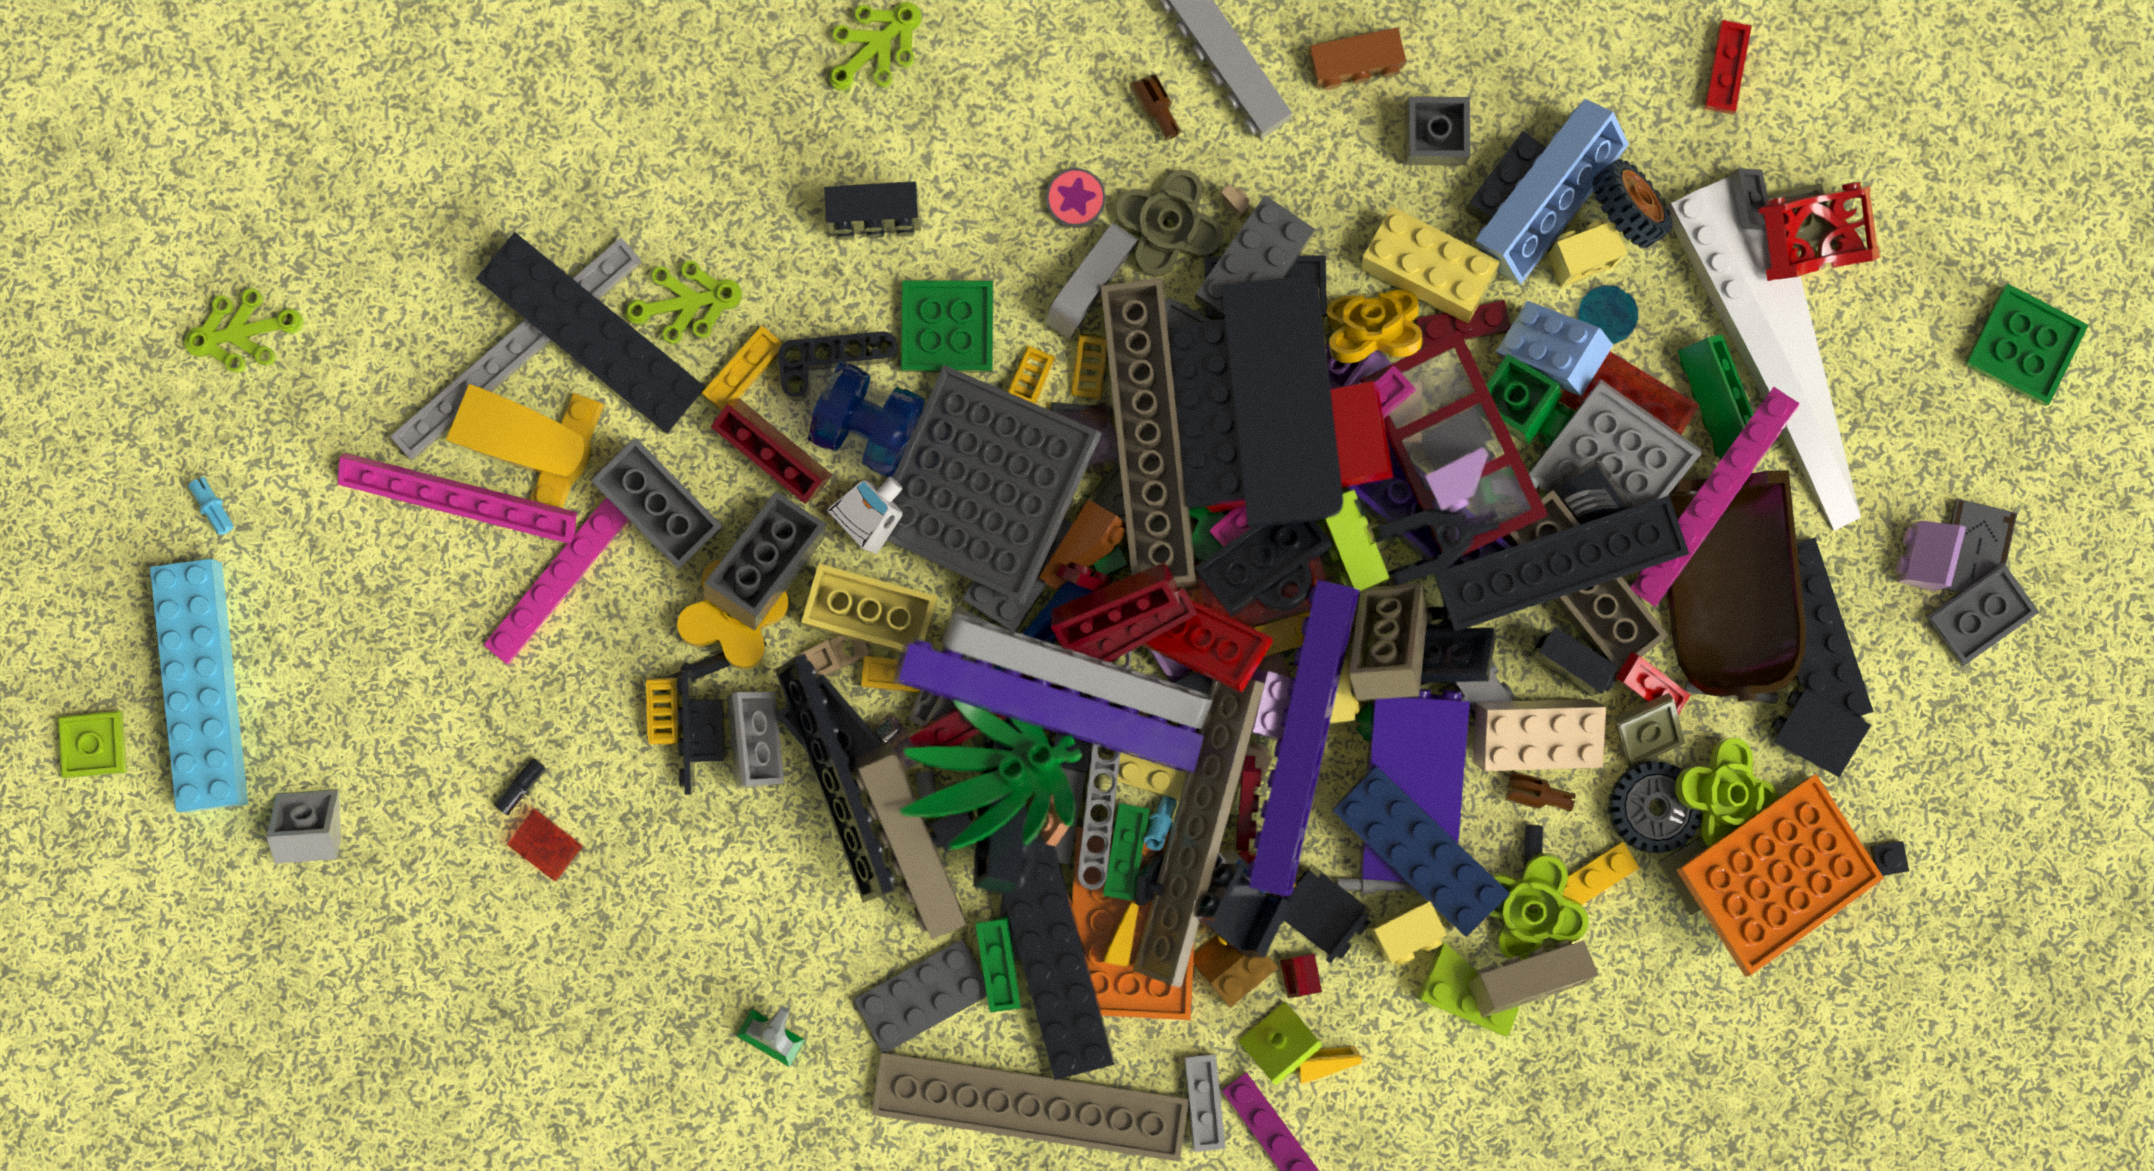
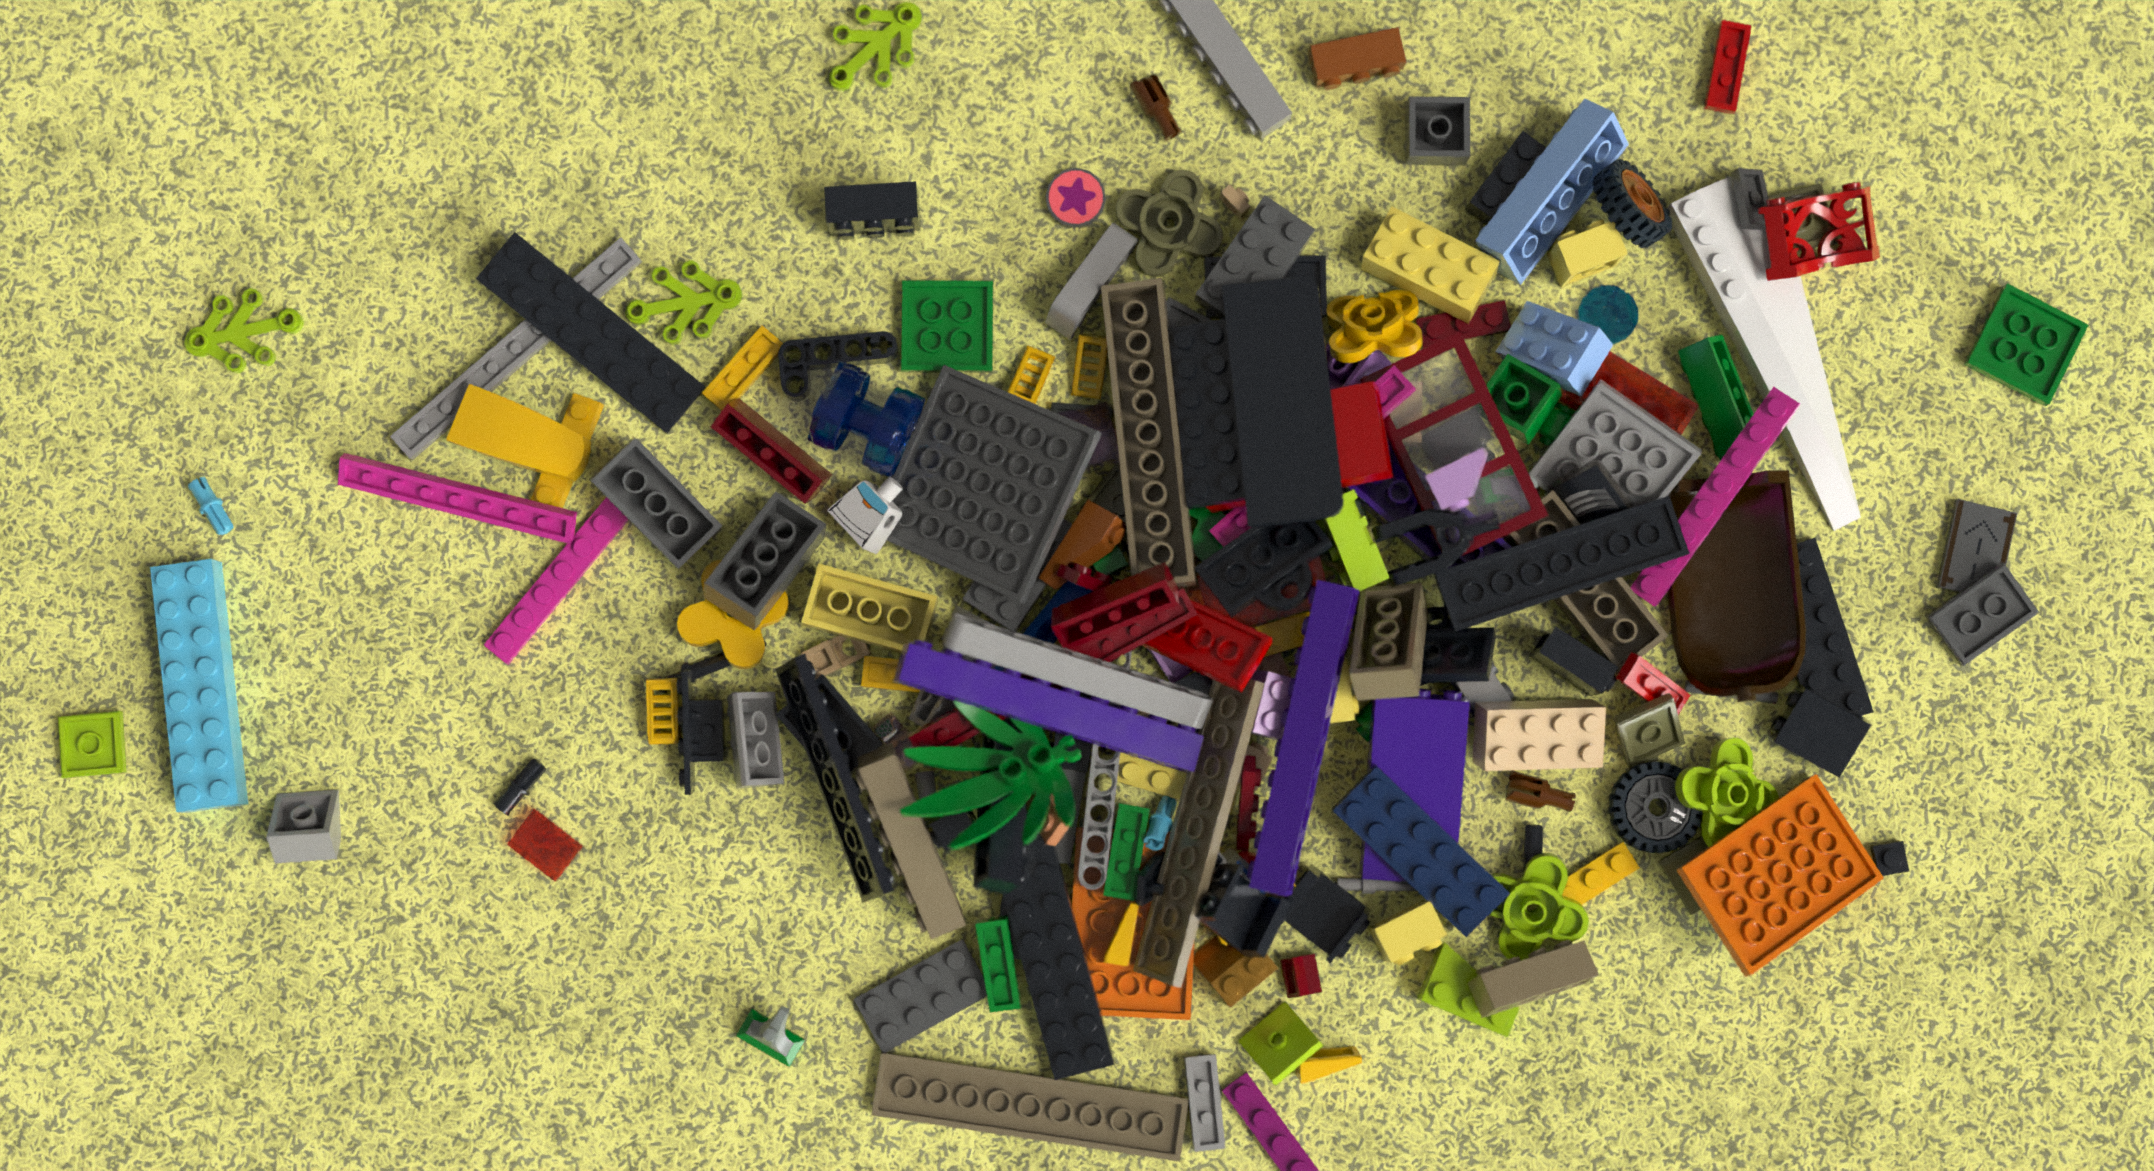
(1930, 555): lavender slope -> none

